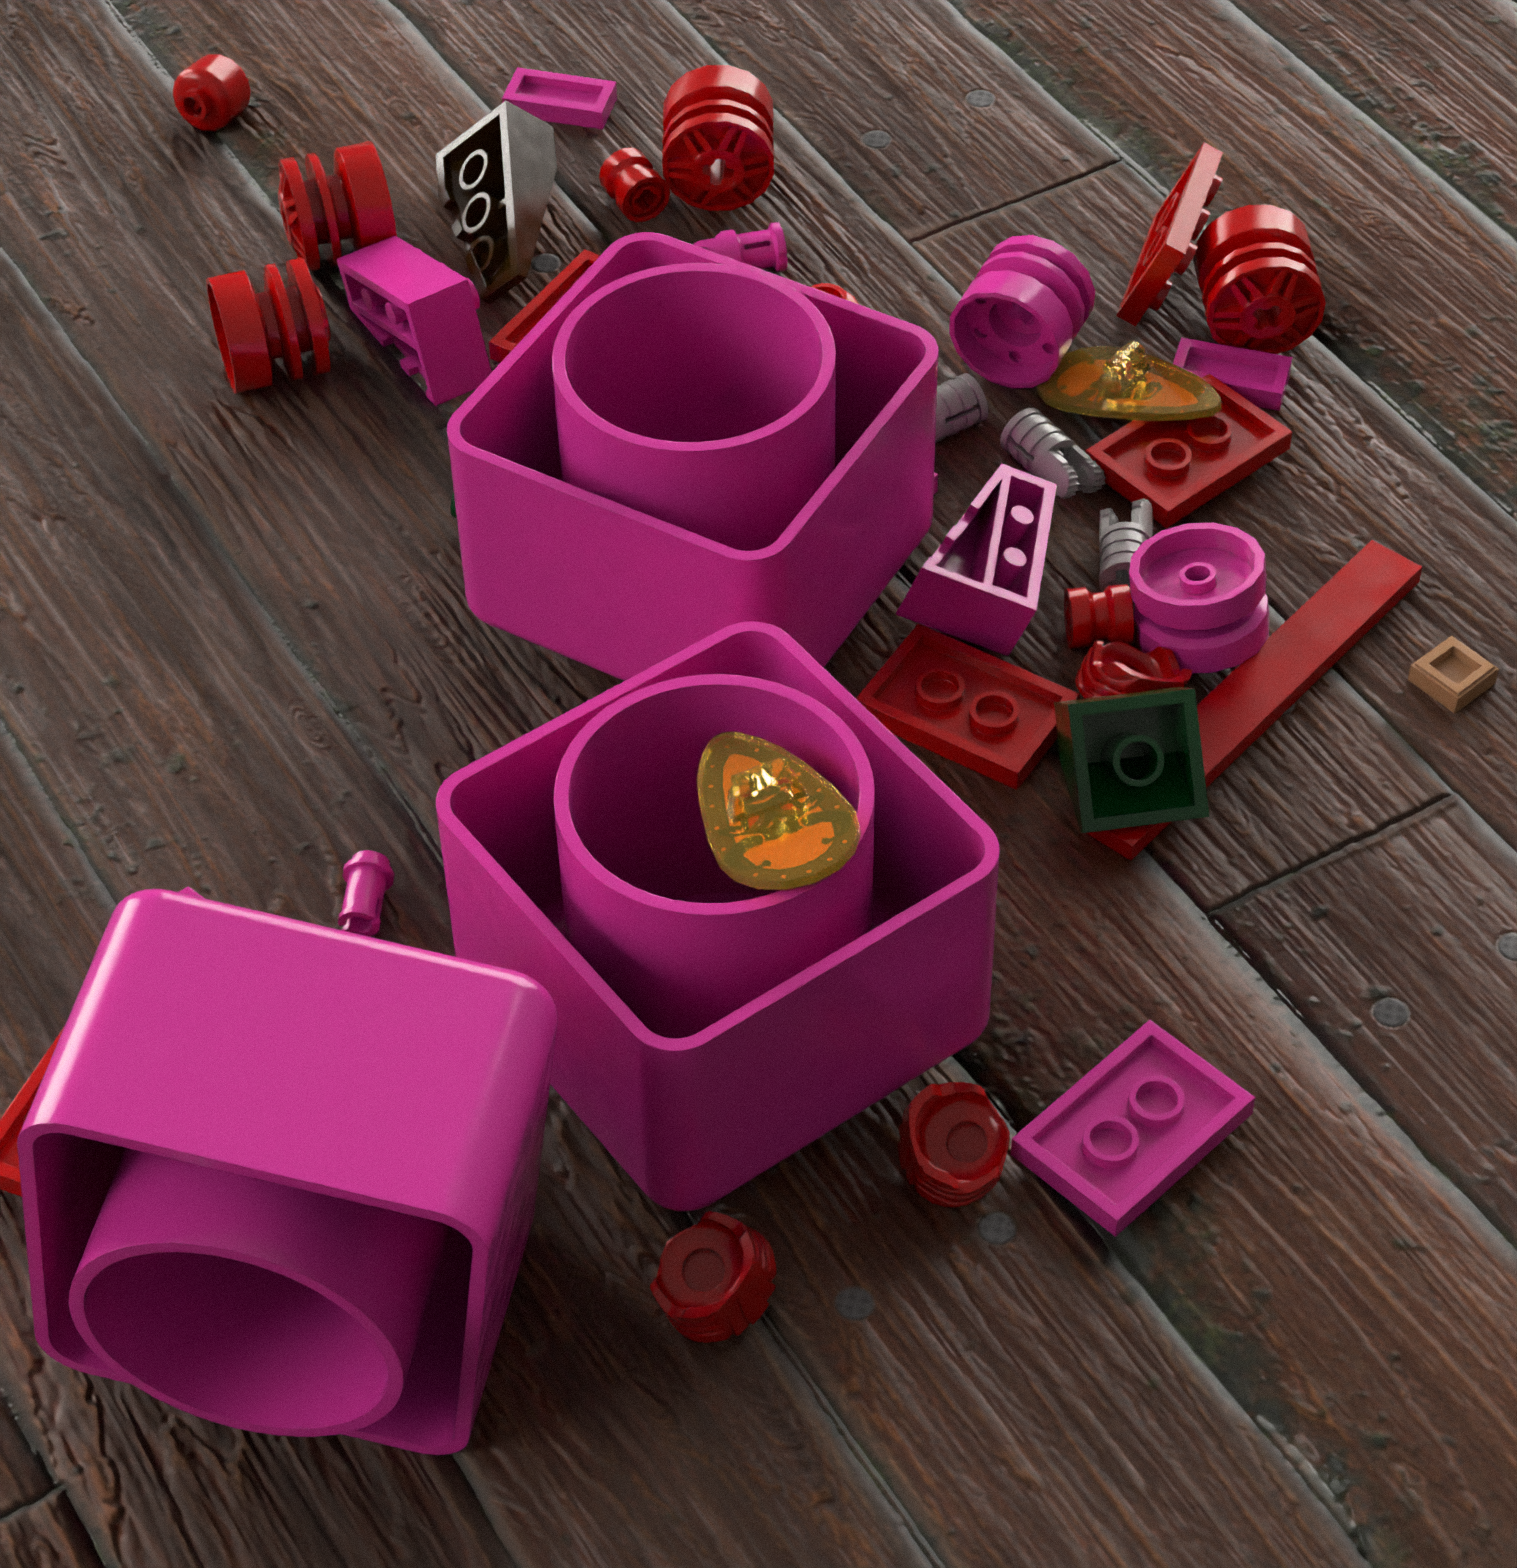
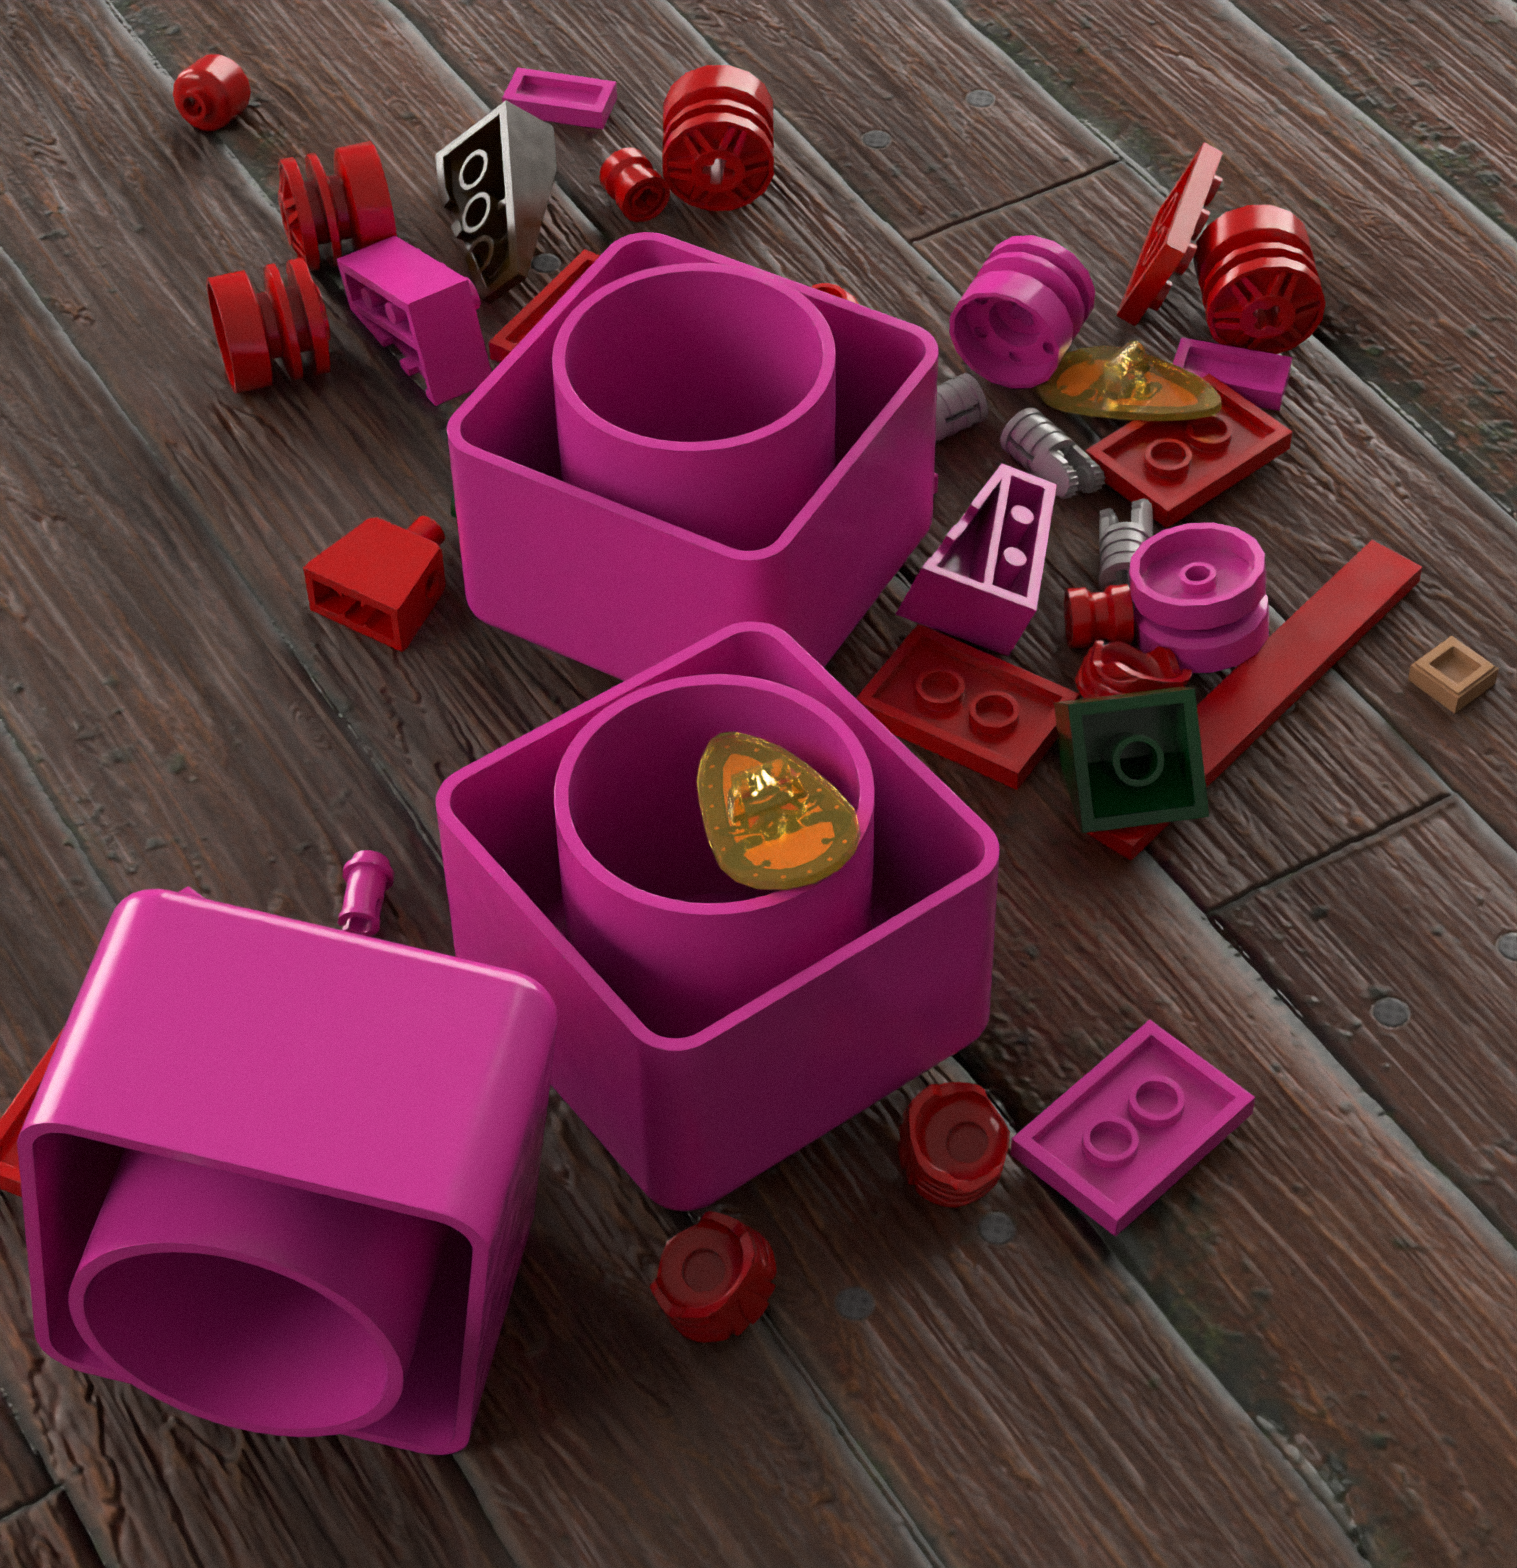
(380, 579): none -> red torso
(757, 248): dark pink piece -> none

